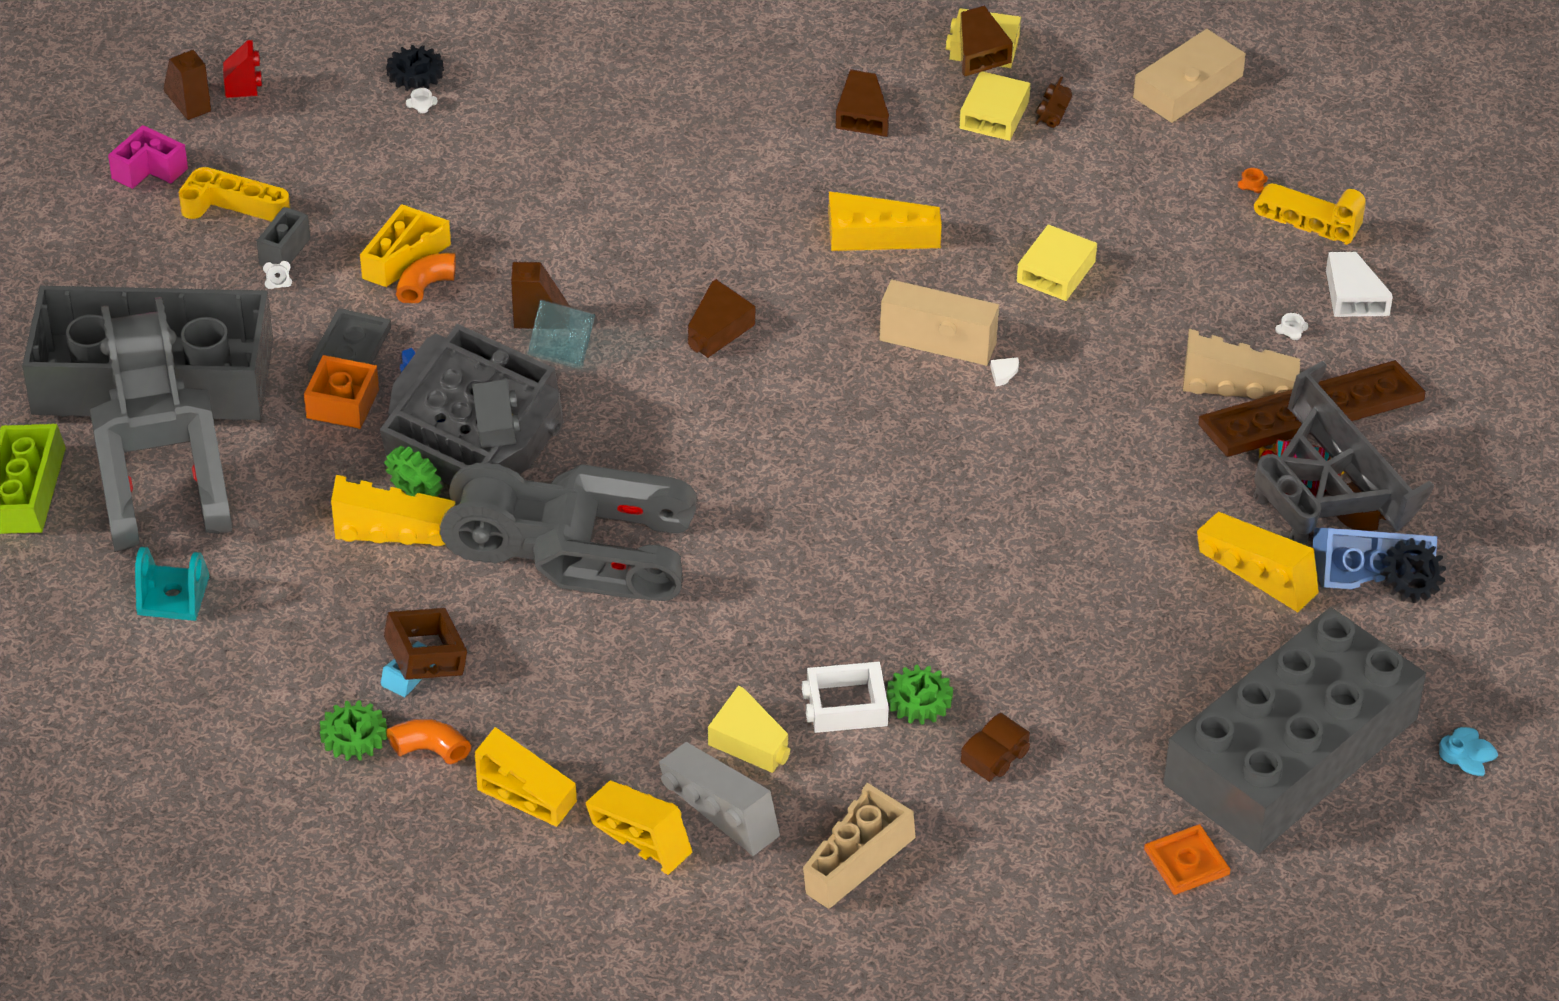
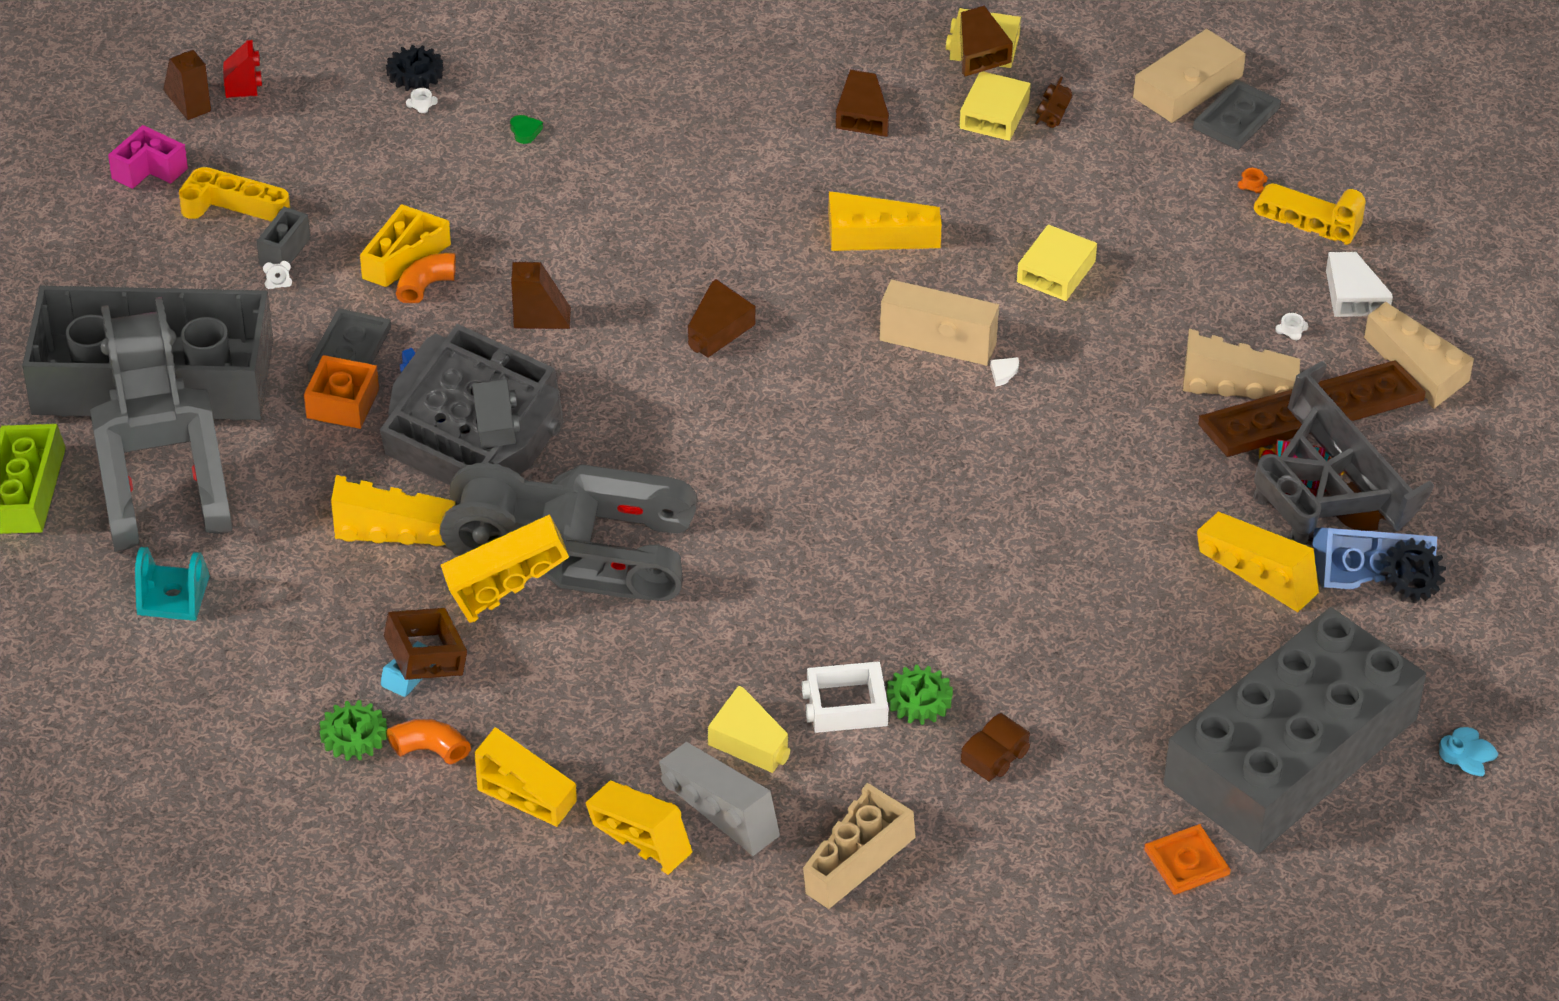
(412, 472): bright green gear -> none
(503, 566): none -> yellow wedge
(525, 128): none -> green tile
(561, 334): clear light blue tile -> none
(1237, 114): none -> dark grey plate
(1422, 353): none -> tan wedge

